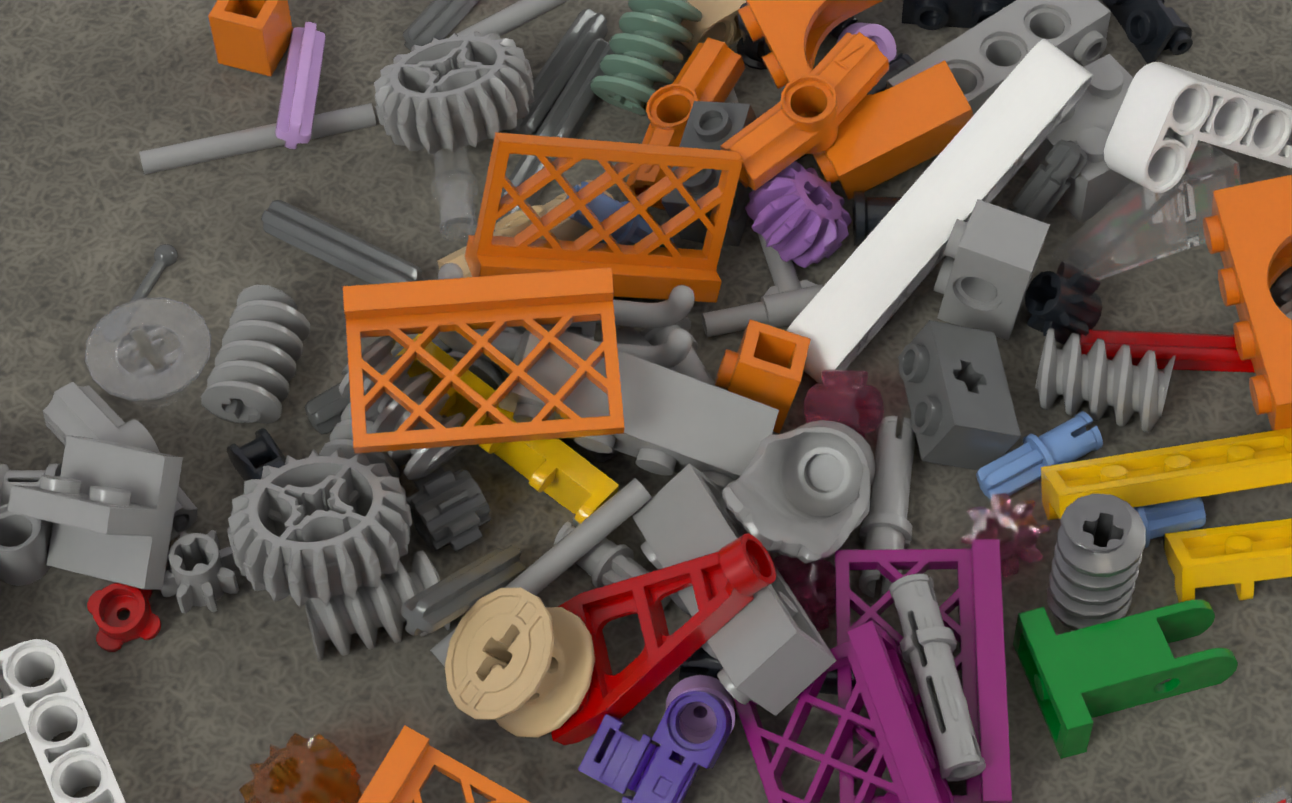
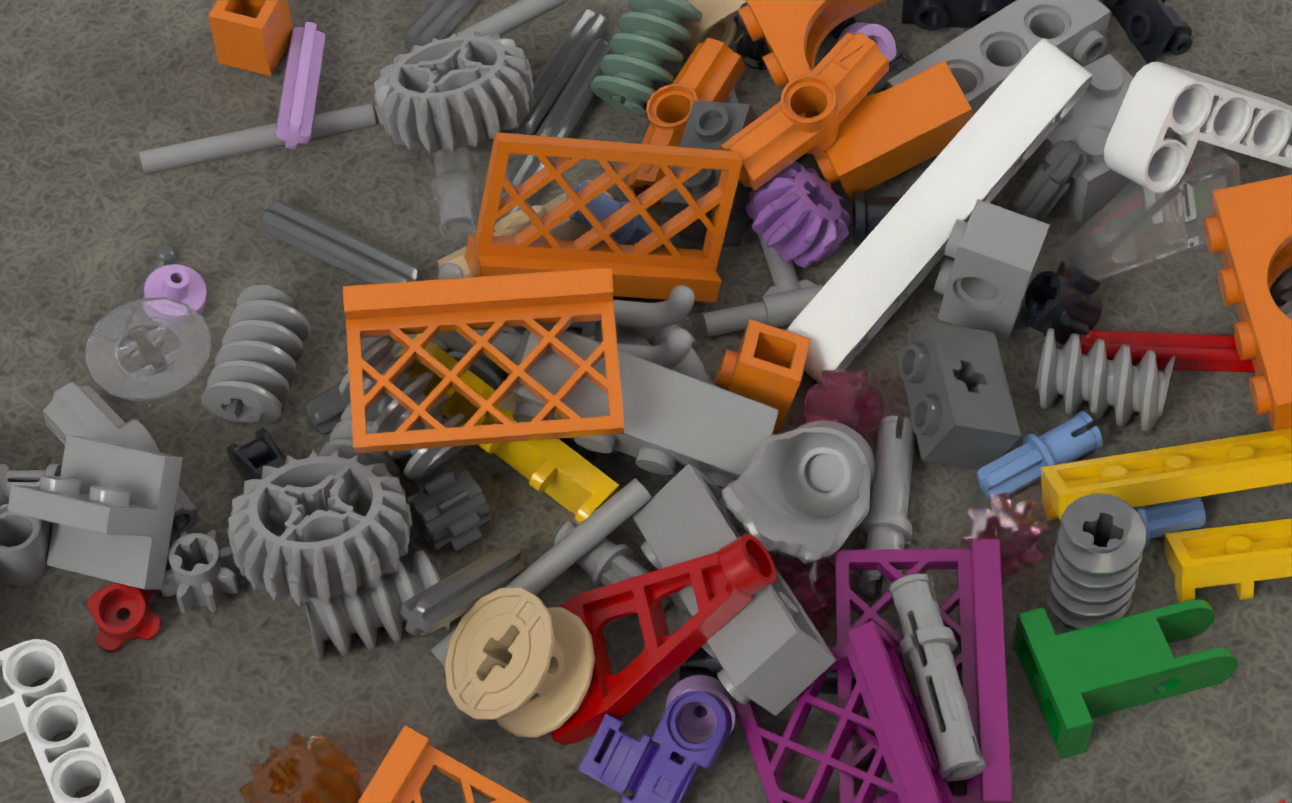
(178, 284): none -> lavender tile

